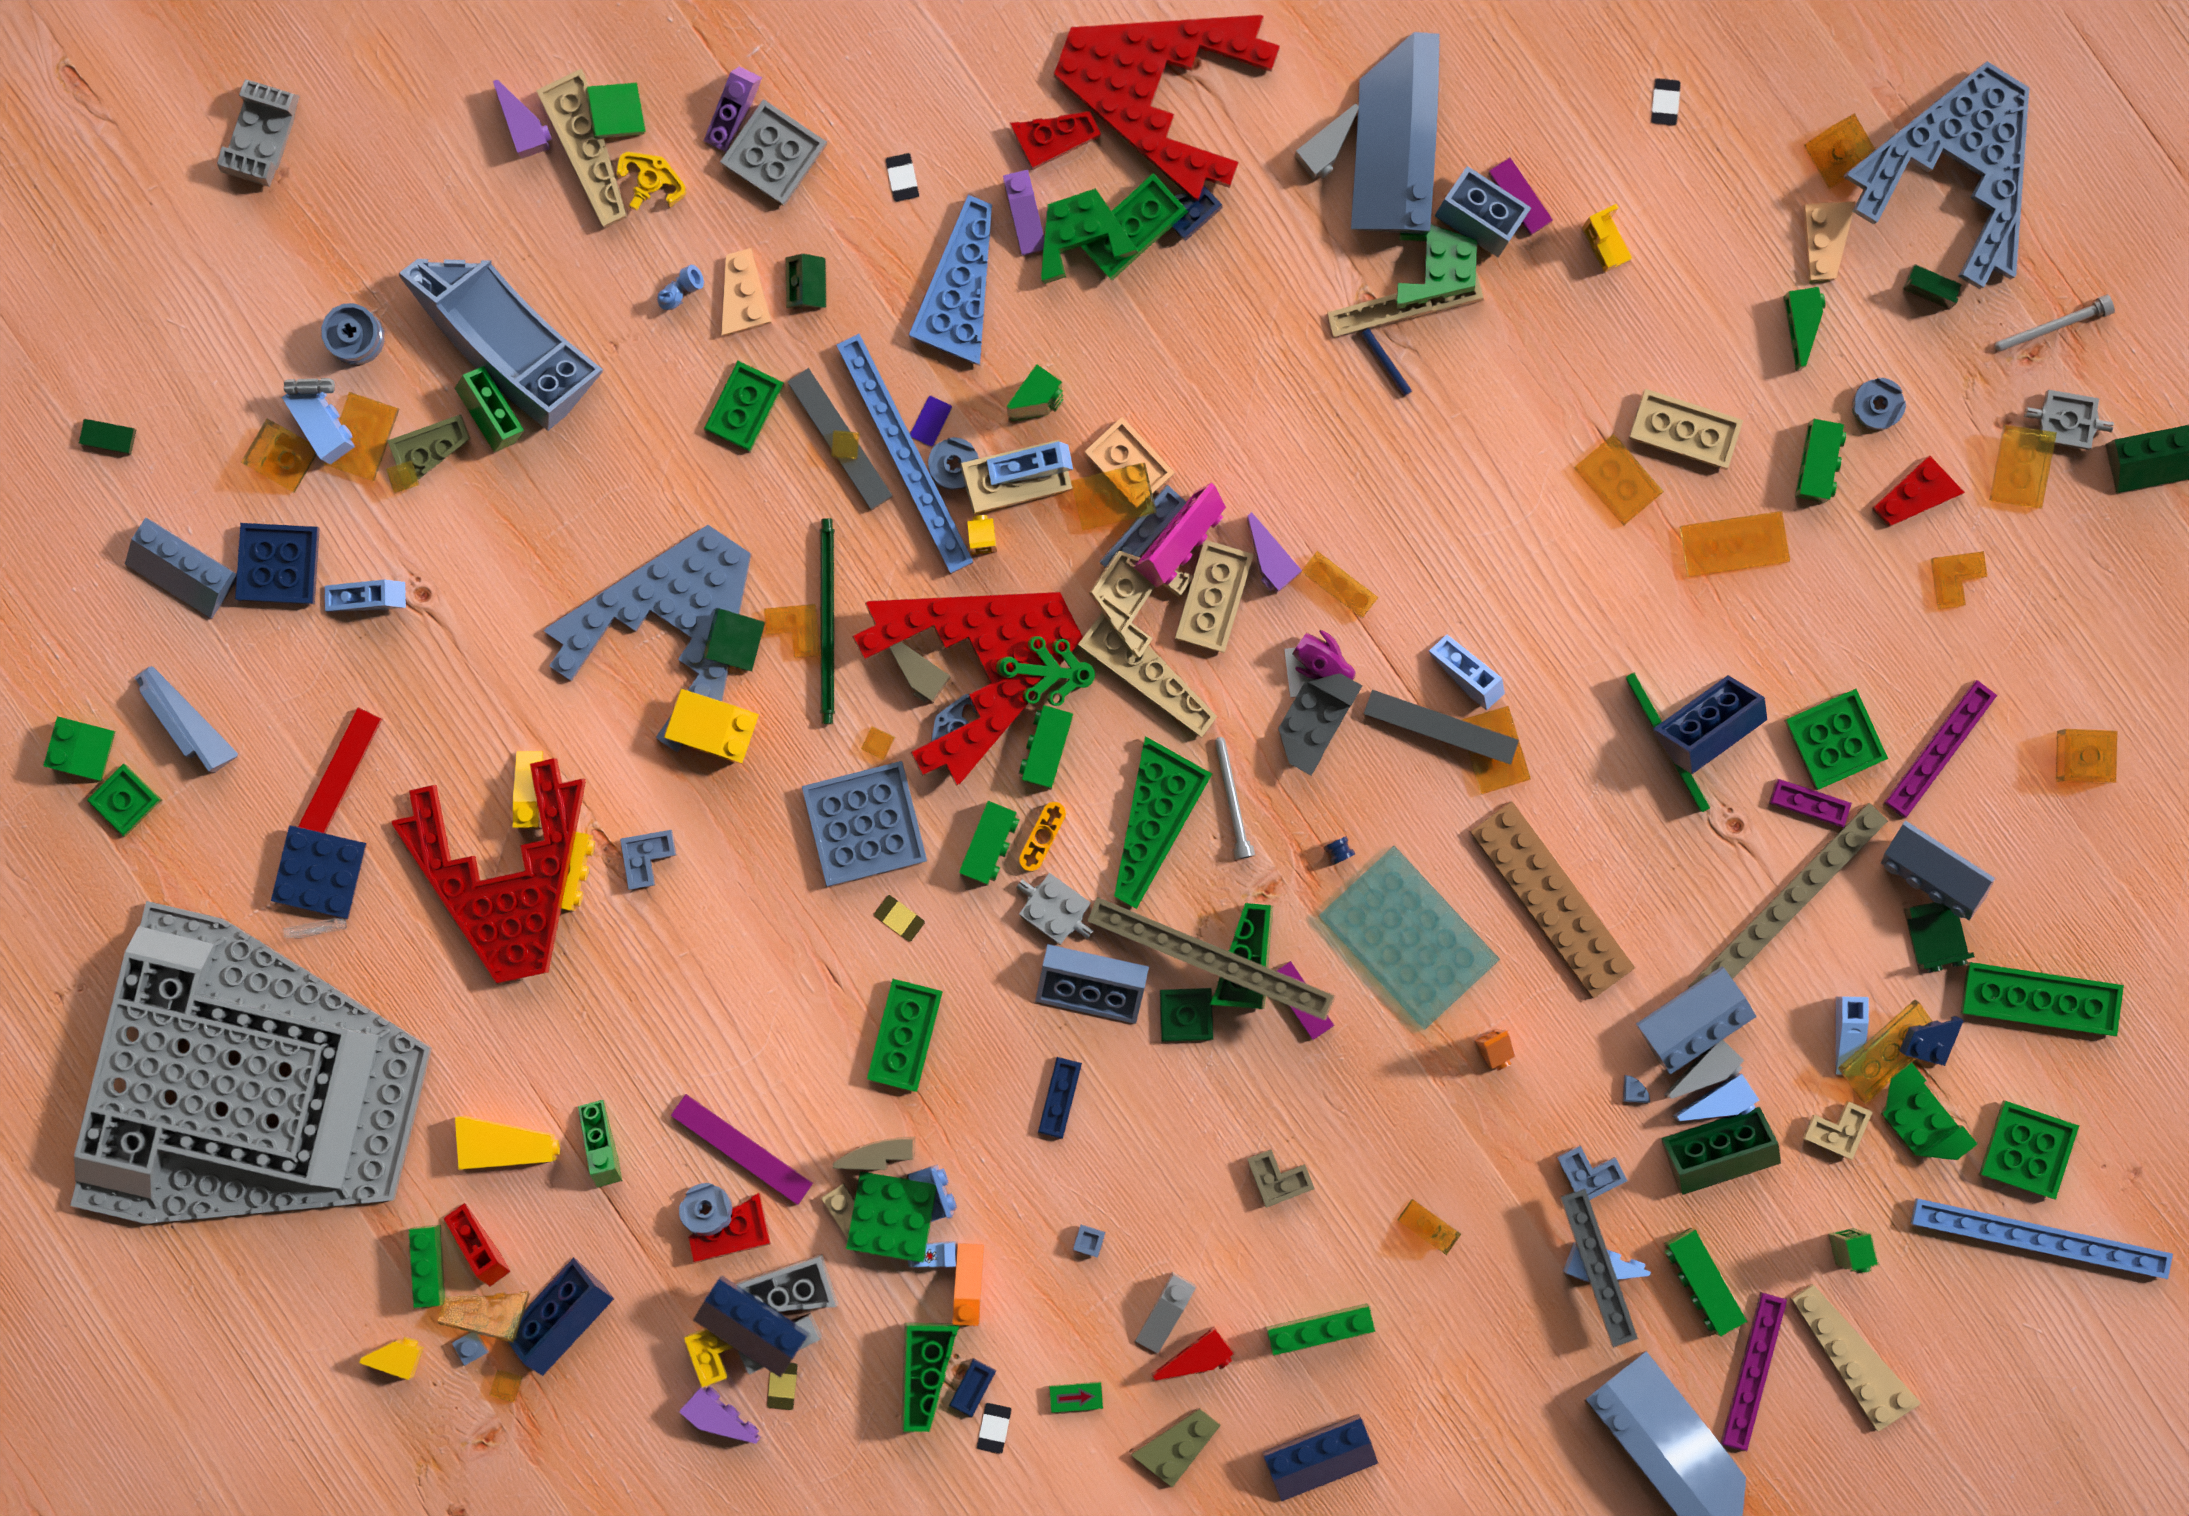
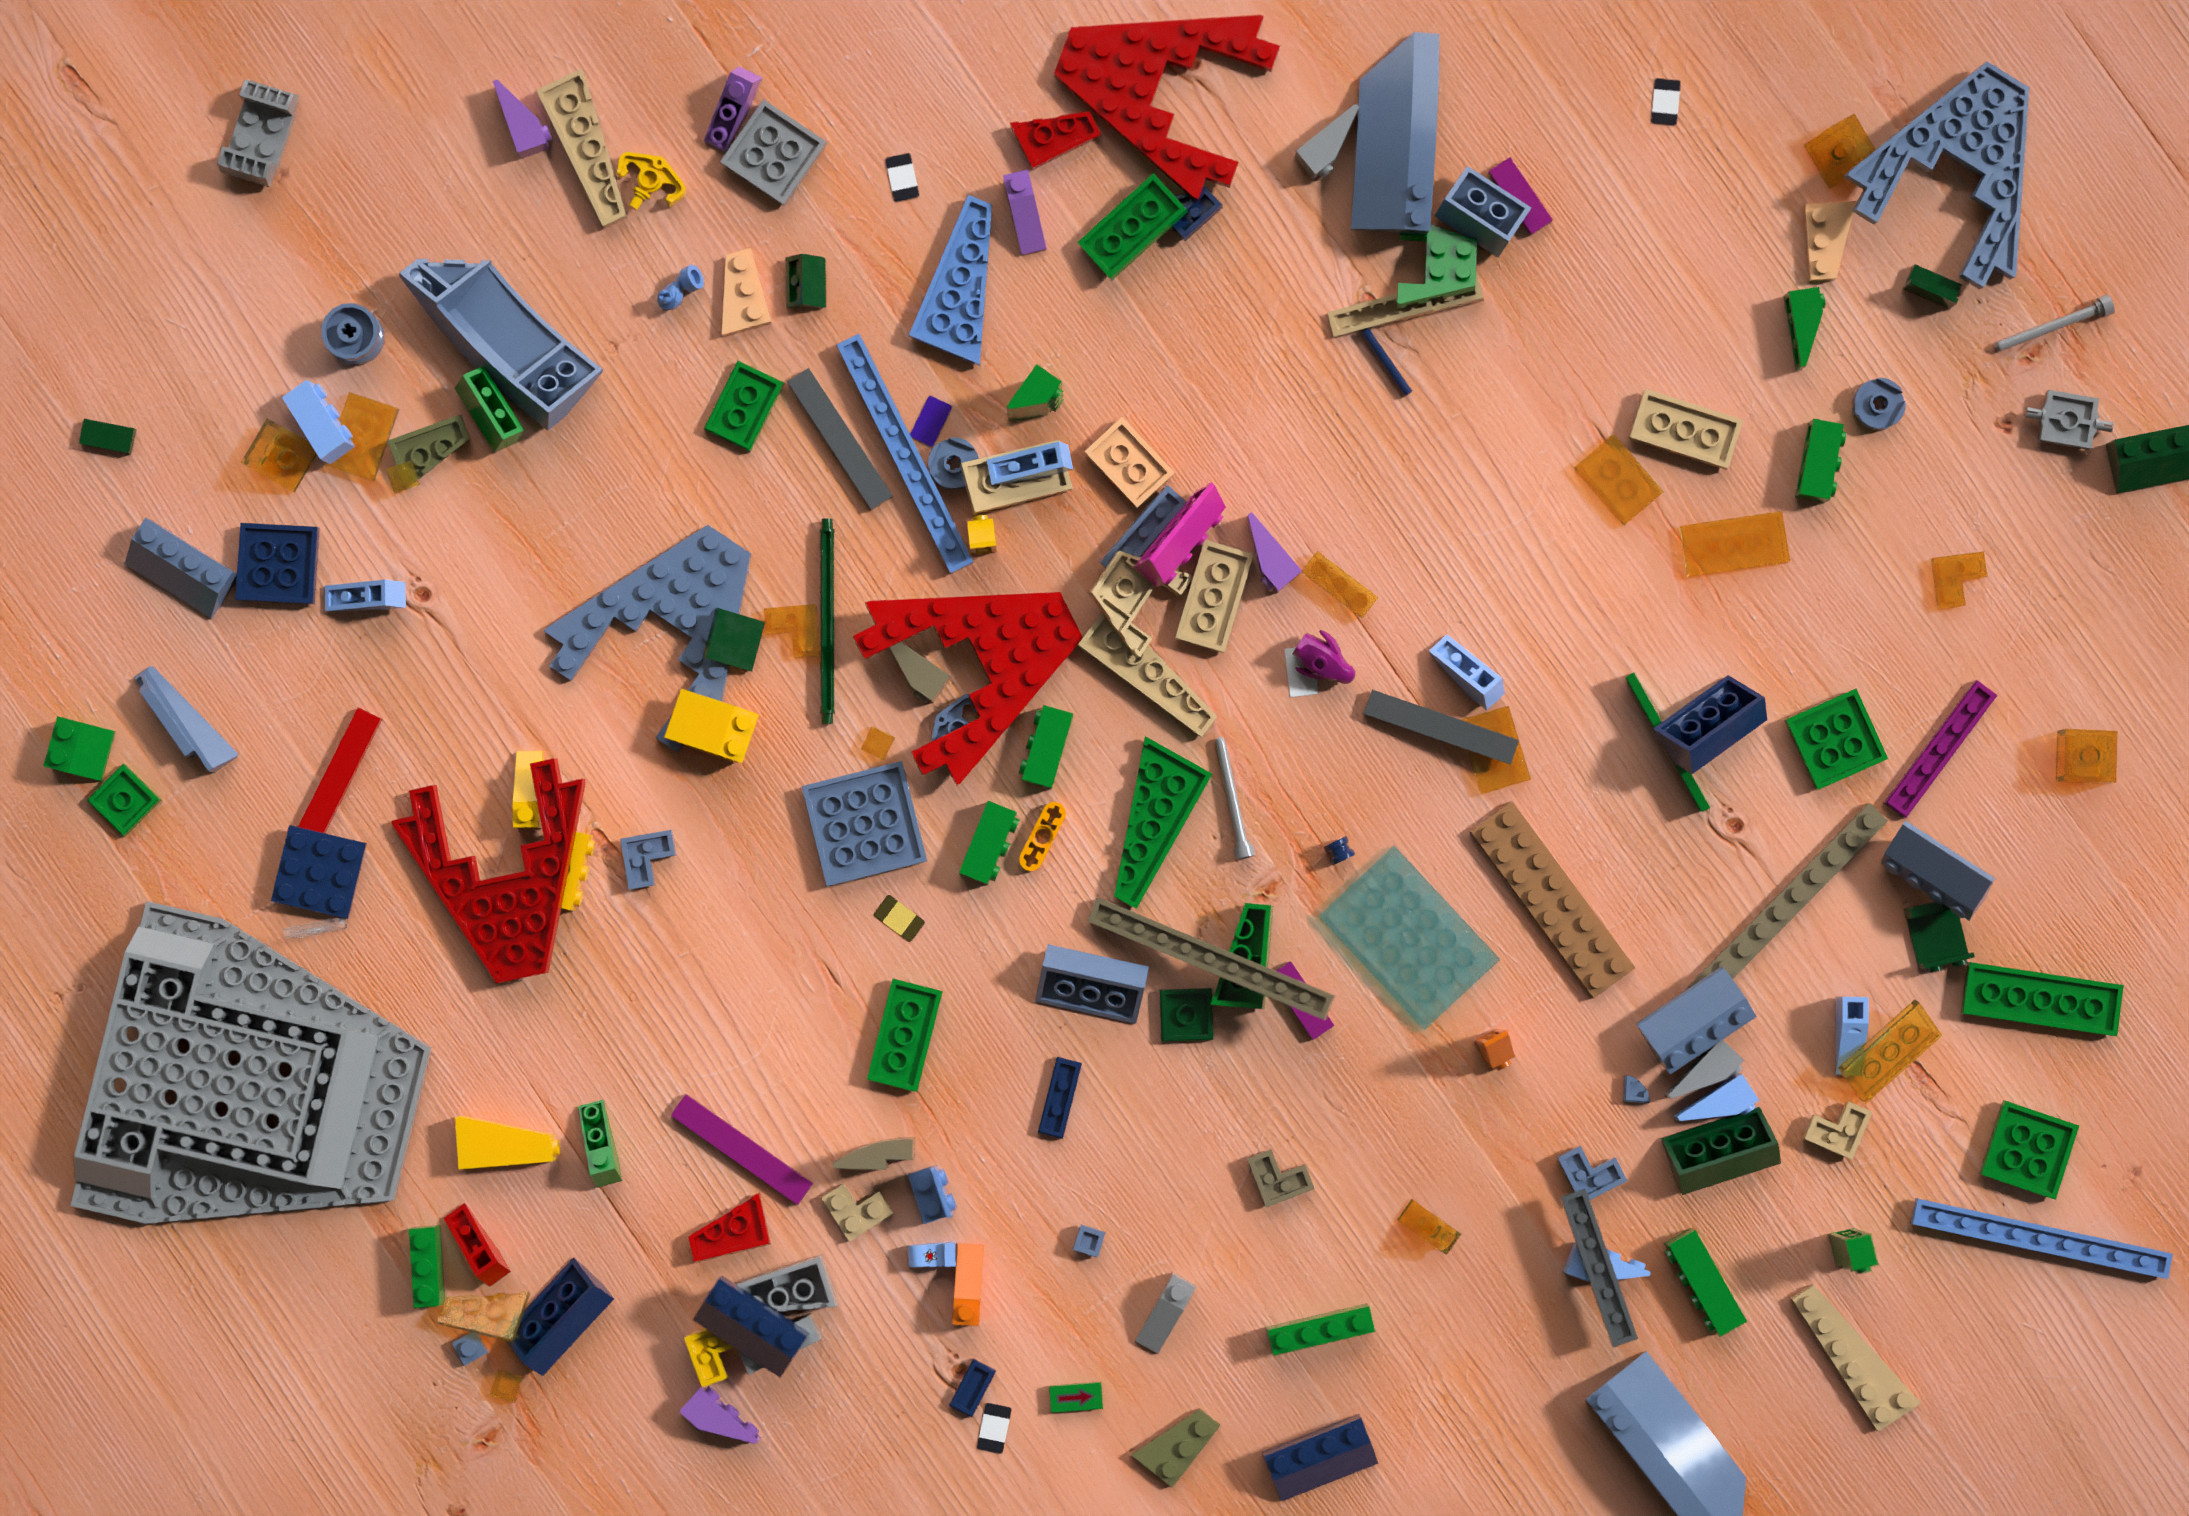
(309, 386): light grey axle -> none
(396, 1358): yellow slope -> none
(615, 110): green tile -> none
(693, 1203): sand blue plate -> none
(782, 1389): clear yellow sticker -> none
(845, 444): clear yellow tile -> none
(891, 1217): green plate -> none
(924, 1369): green wedge -> none
(1051, 671): green plant -> none
(1054, 908): light grey plate -> none
(1077, 223): green wing -> none
(1113, 496): clear yellow tile -> none
(1200, 1356): red slope -> none
(1315, 719): dark grey piece -> none
(1606, 239): yellow panel -> none
(1753, 1371): magenta tile -> none
(1810, 803): magenta tile -> none
(1917, 492): red wing -> none
(1922, 1119): green piece -> none
(1932, 1041): dark blue wing -> none
(2022, 466): clear yellow tile -> none

